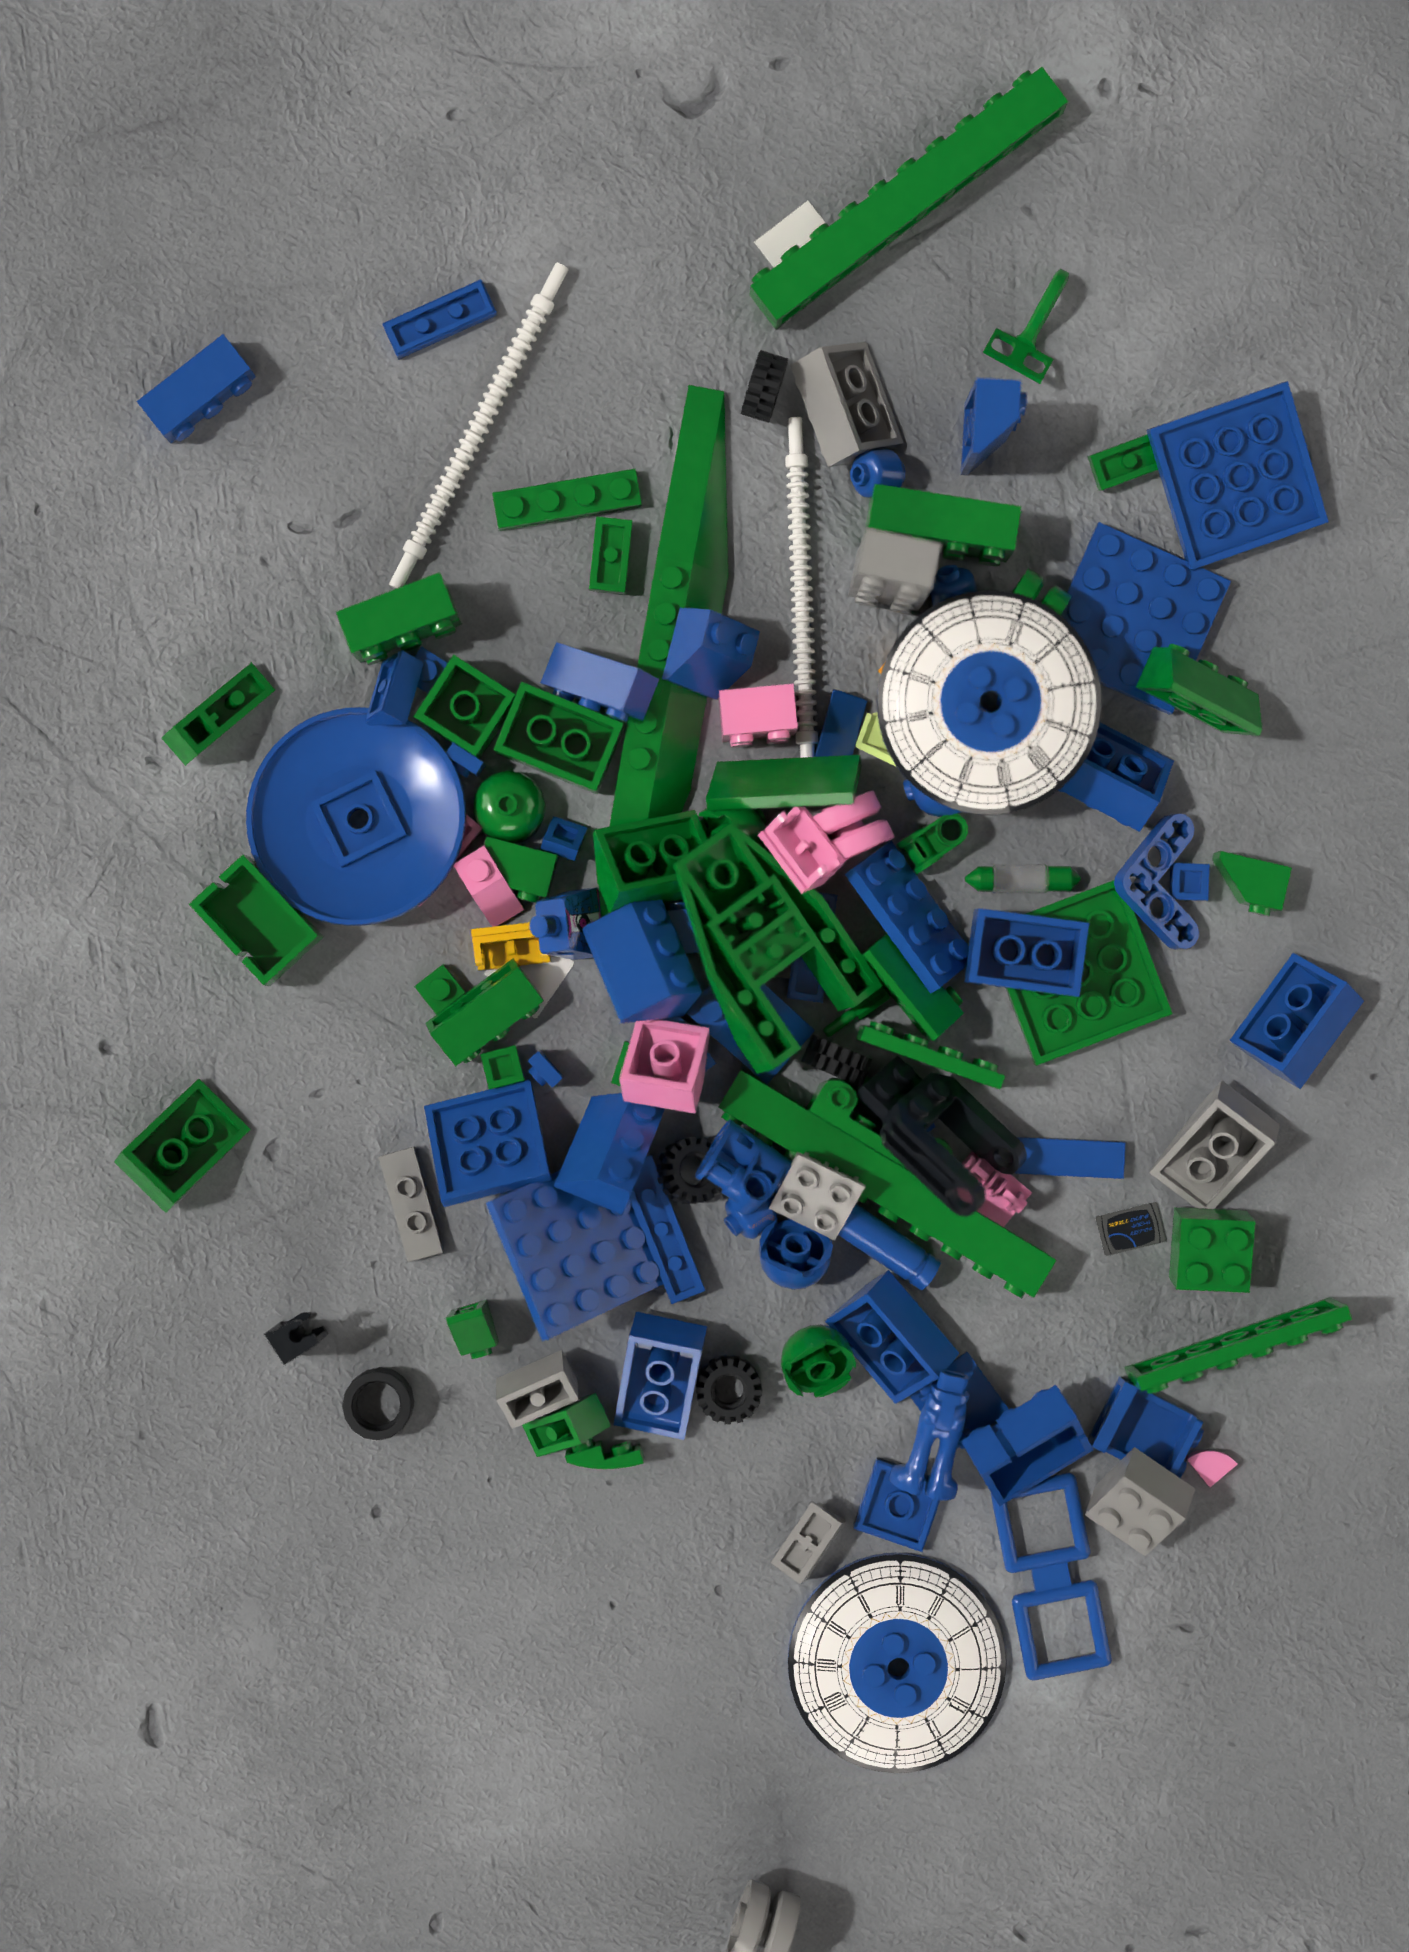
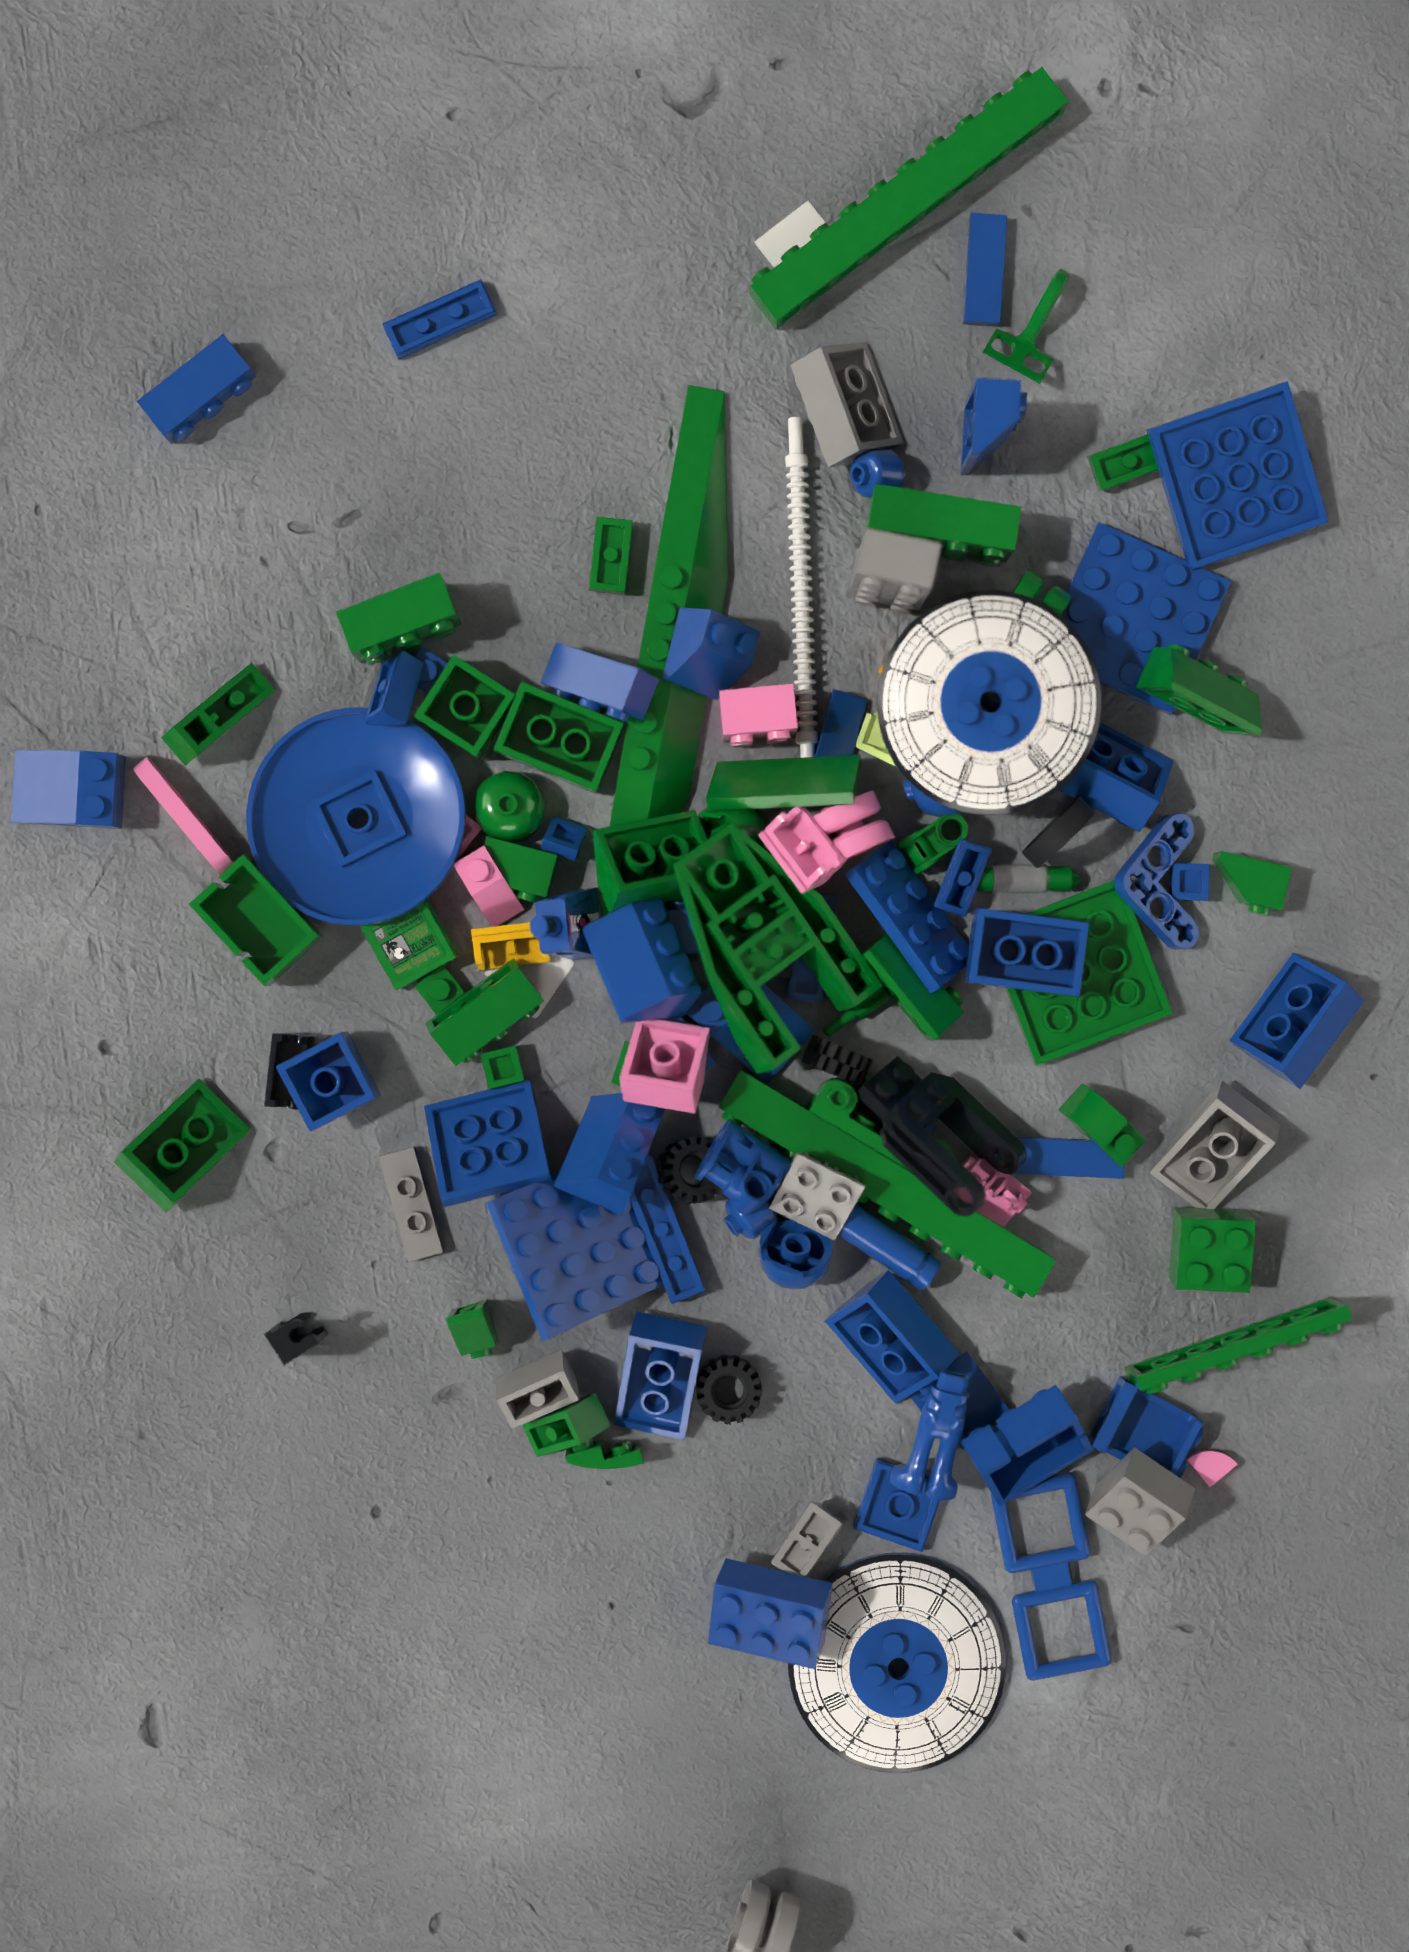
(68, 788): none -> slope
(183, 815): none -> bright pink beam
(283, 1048): none -> black hinge
(328, 1081): none -> blue slope
(361, 1426): black tyre -> none
(410, 944): none -> green tile
(465, 762): blue plate -> none
(541, 306): white hose -> none
(543, 1070): blue plate -> none
(567, 499): green plate -> none
(764, 386): black tyre -> none
(770, 1613): none -> blue brick
(817, 1361): green cylinder -> none
(944, 1058): green plate -> none
(951, 582): blue head -> none
(962, 877): none -> blue slope
(985, 269): none -> blue tile
(1058, 832): none -> black tyre
(1102, 1124): none -> green brick
(1130, 1228): sticker -> none

